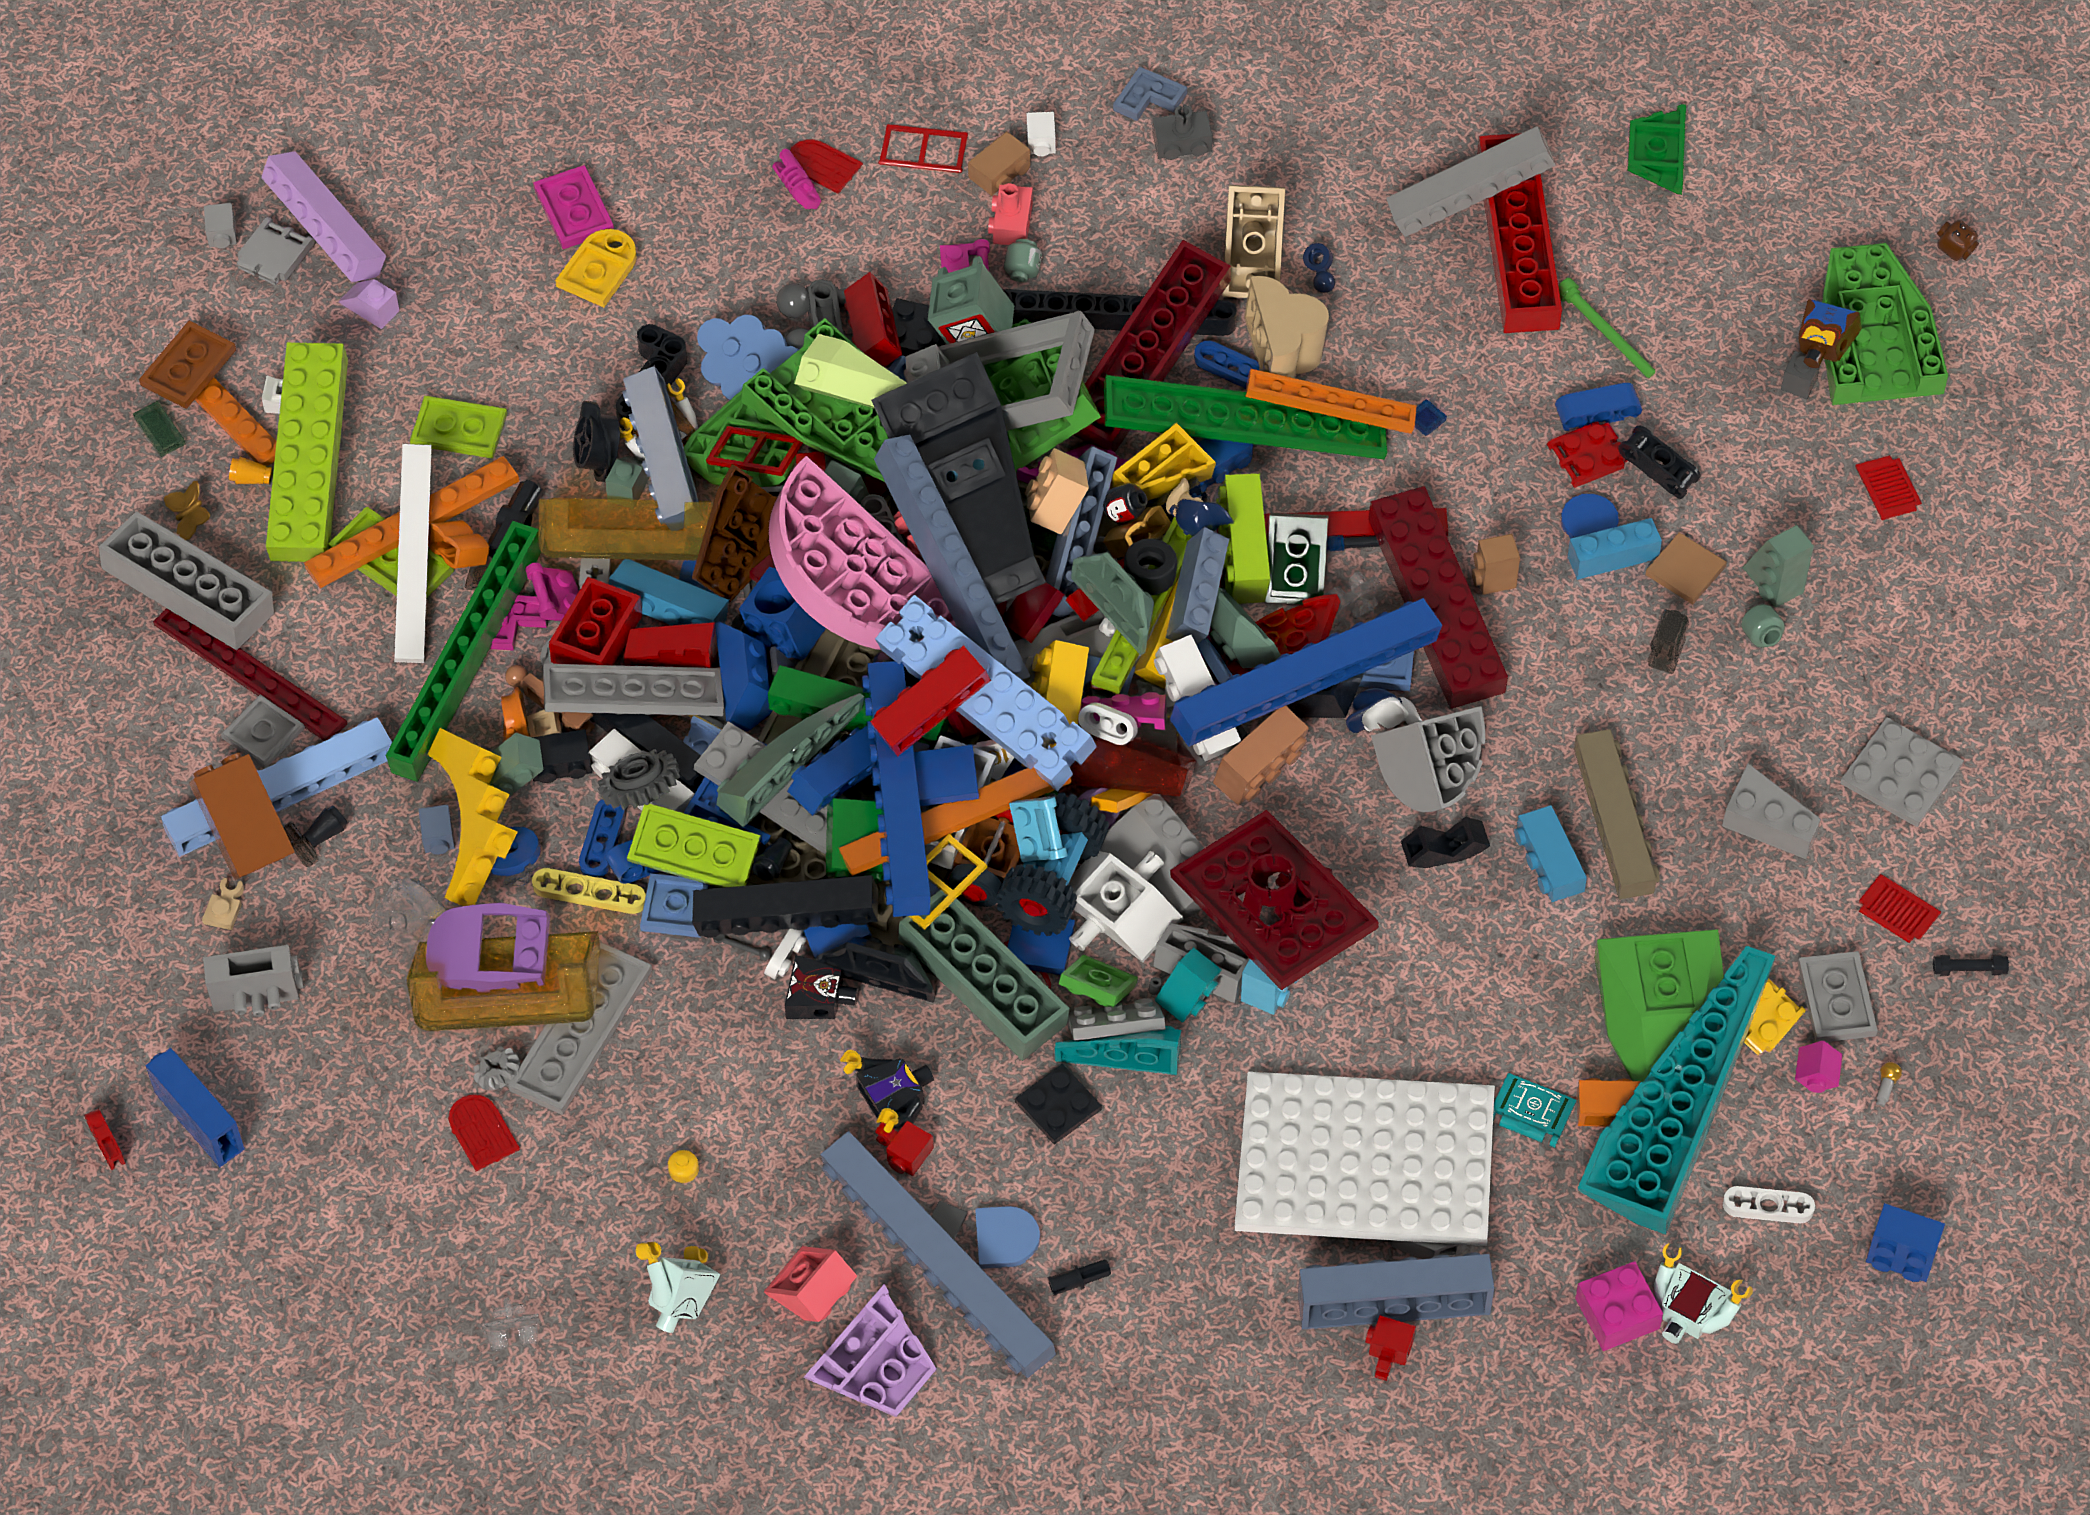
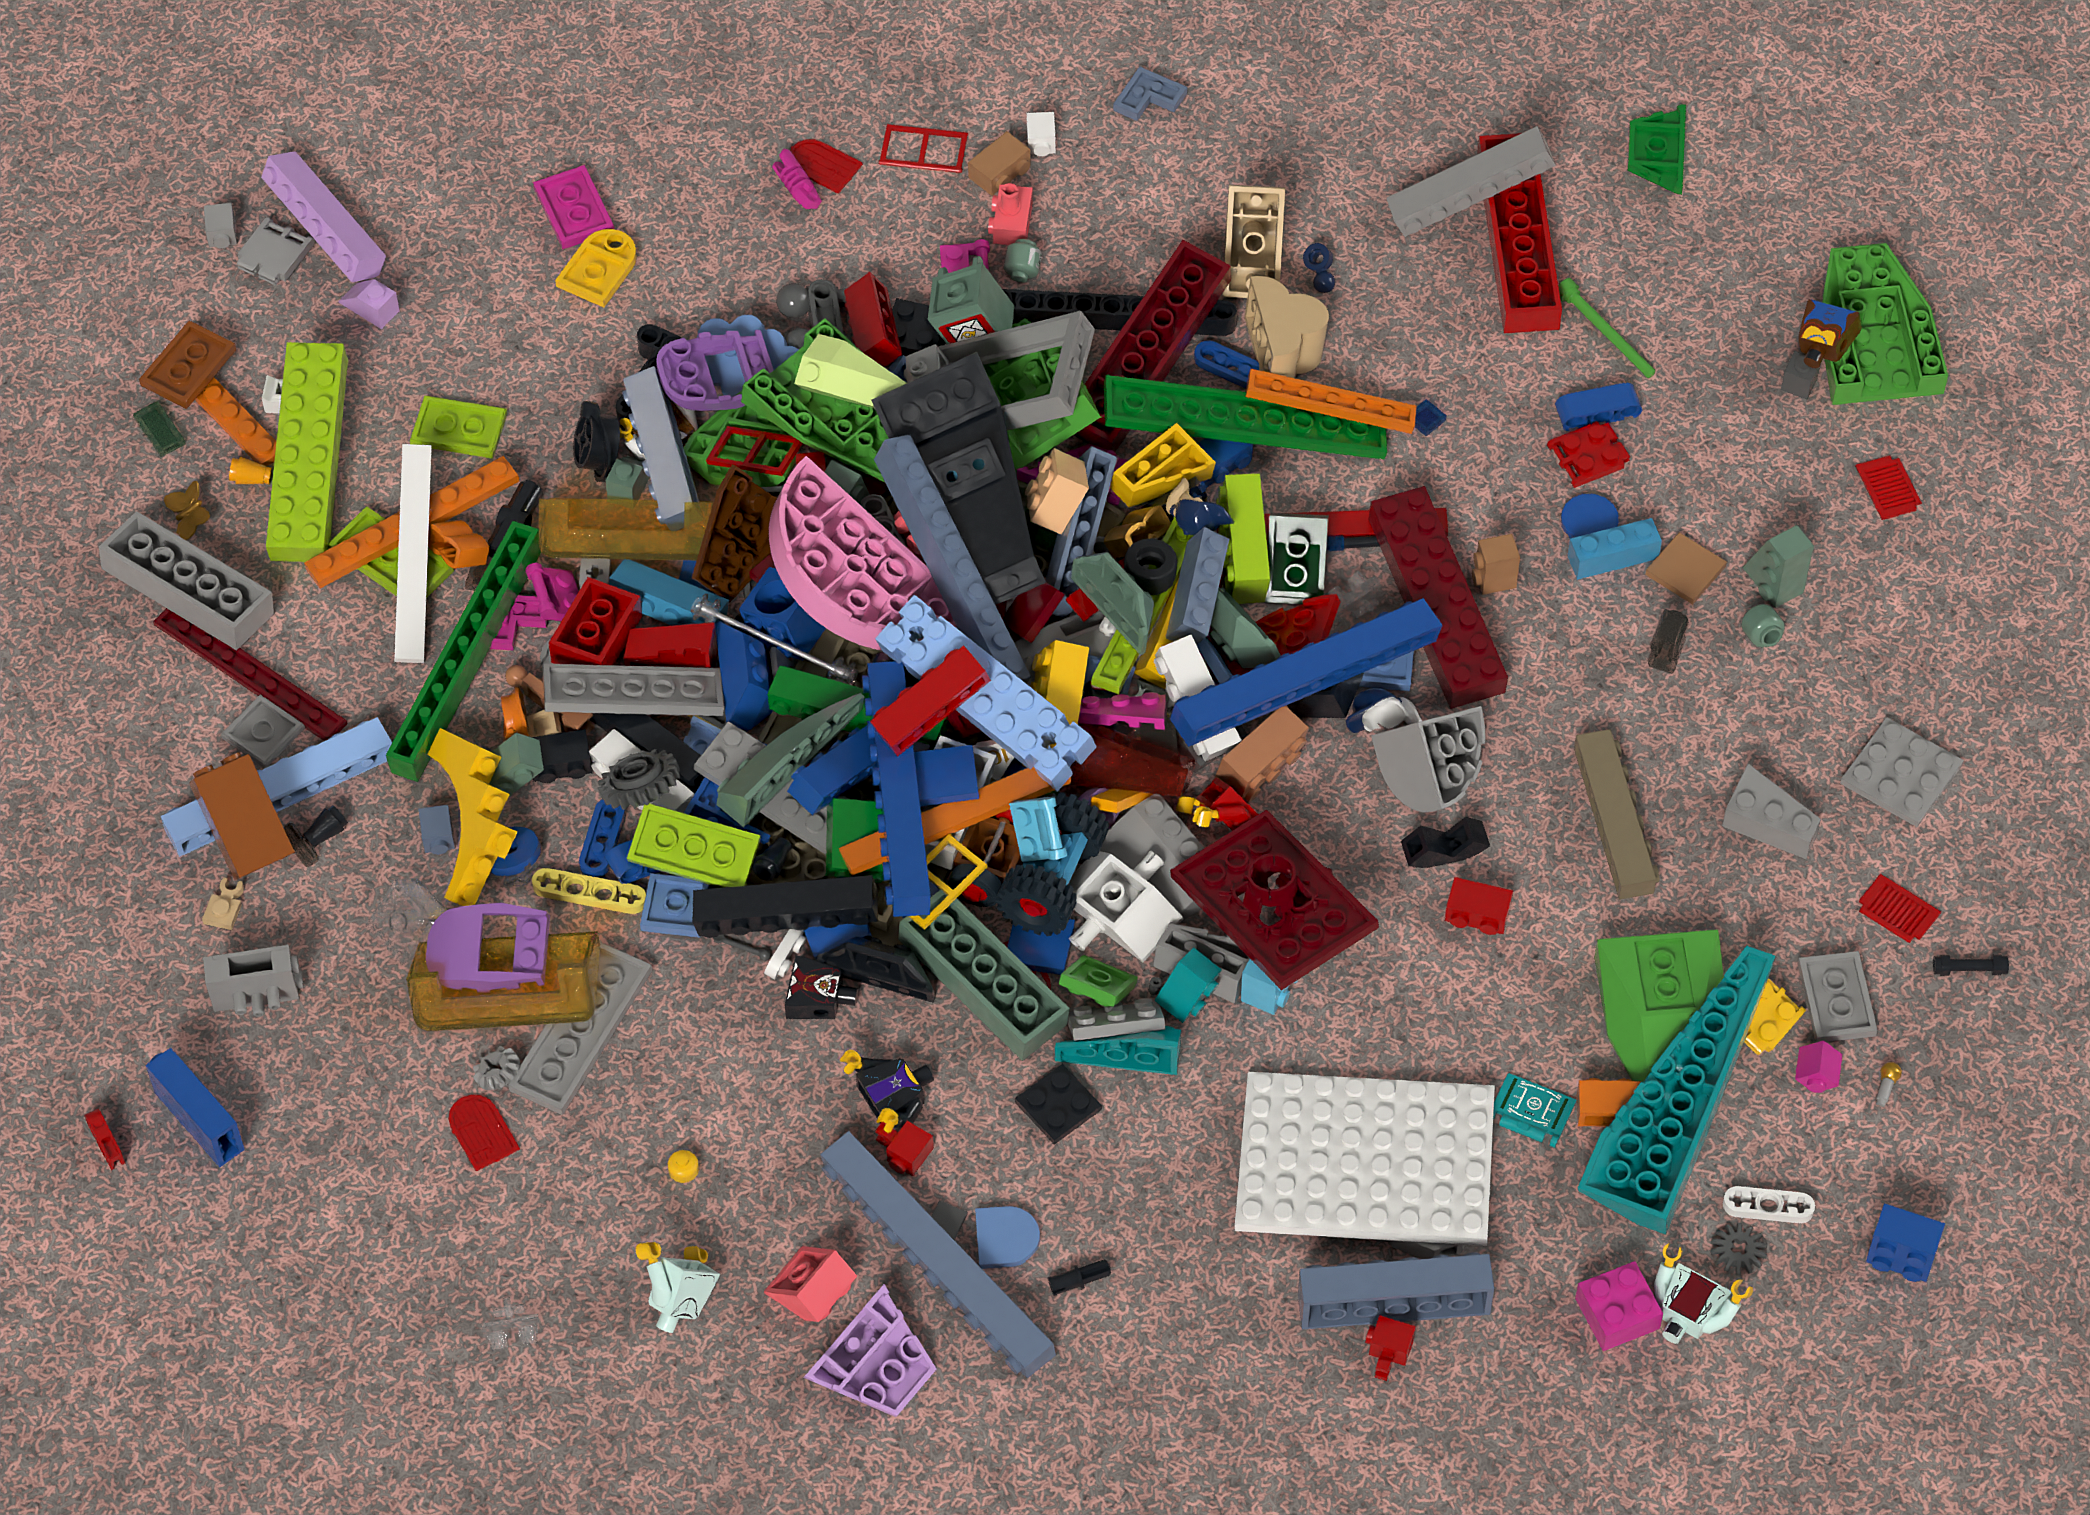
(687, 376): none -> medium lavender slope
(711, 611): none -> clear axle
(1109, 723): white plate -> none
(1125, 503): black head -> none
(1182, 134): dark grey brick -> none
(1217, 802): none -> red torso
(1478, 906): none -> red brick
(1550, 854): dark azure brick -> none
(1652, 449): black piece -> none
(1736, 1259): none -> dark grey gear
(1957, 240): reddish brown head -> none

